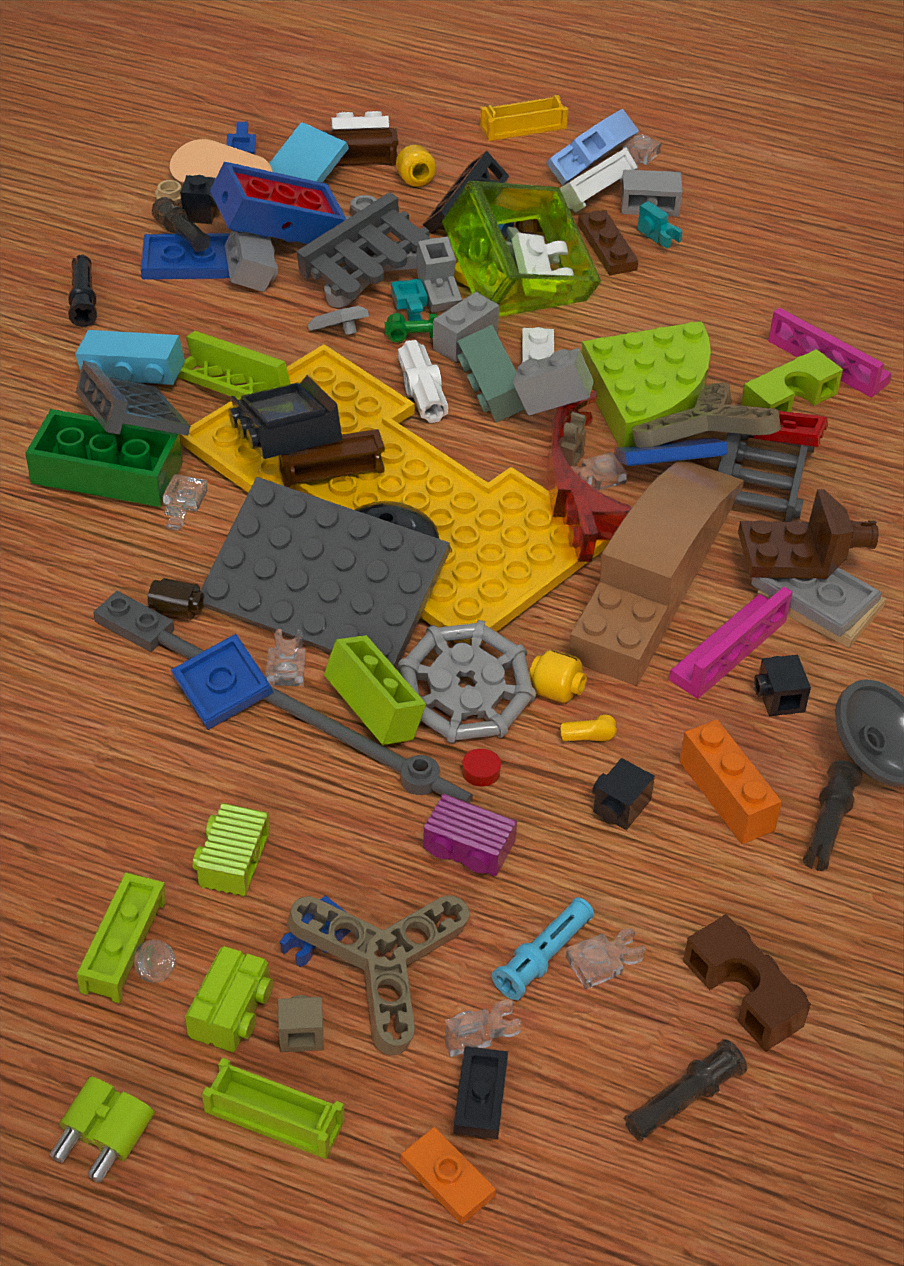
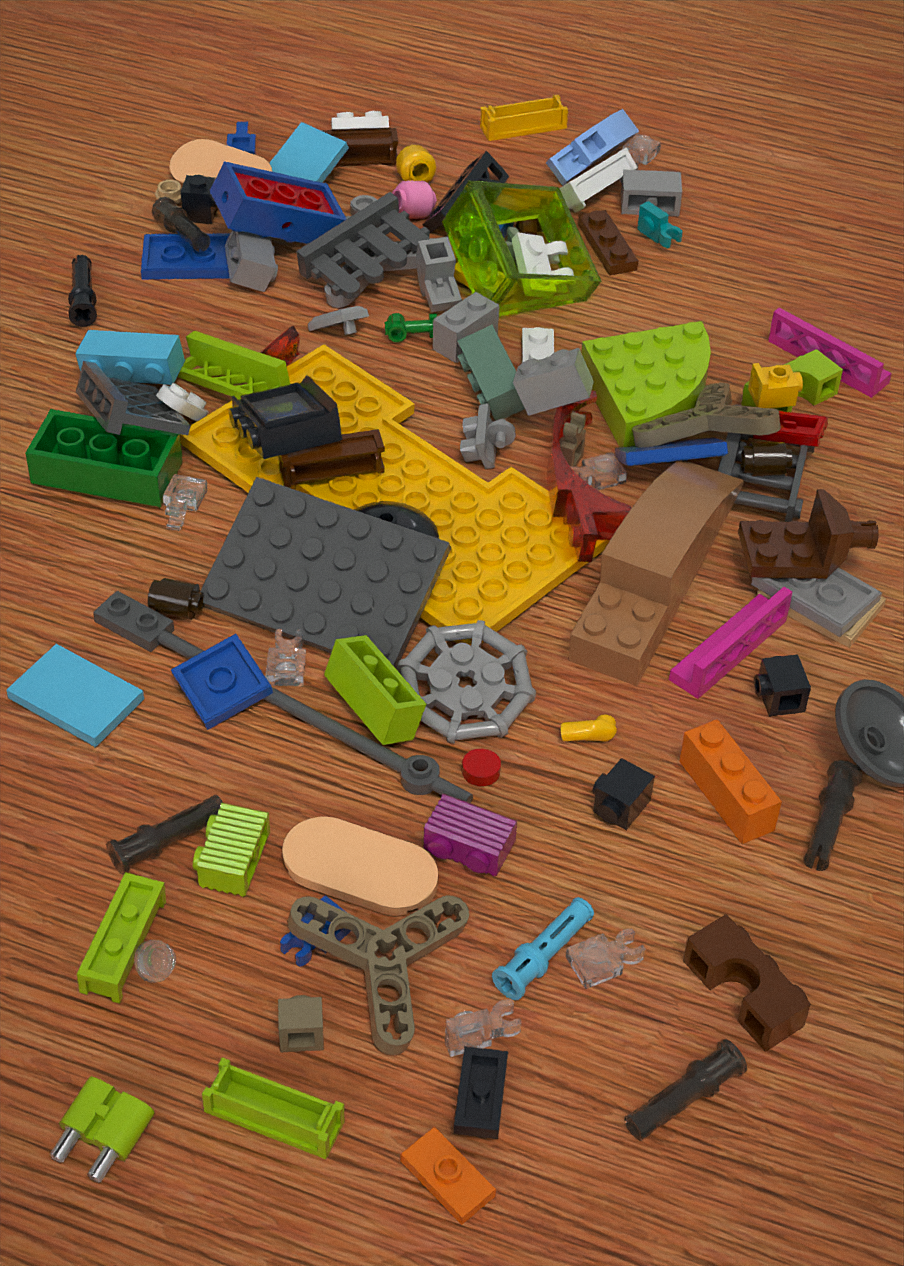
(75, 695): none -> medium azure tile
(151, 840): none -> clear smoke pin
(183, 402): none -> white plate
(228, 998): lime brick -> none
(284, 346): none -> clear red piece
(360, 865): none -> light nougat tile
(410, 296): teal plate -> none
(415, 198): none -> bright pink head
(422, 381): white piece -> none
(485, 436): none -> light grey hips
(557, 676): yellow head -> none
(766, 459): none -> dark brown brick
(774, 386): none -> yellow brick

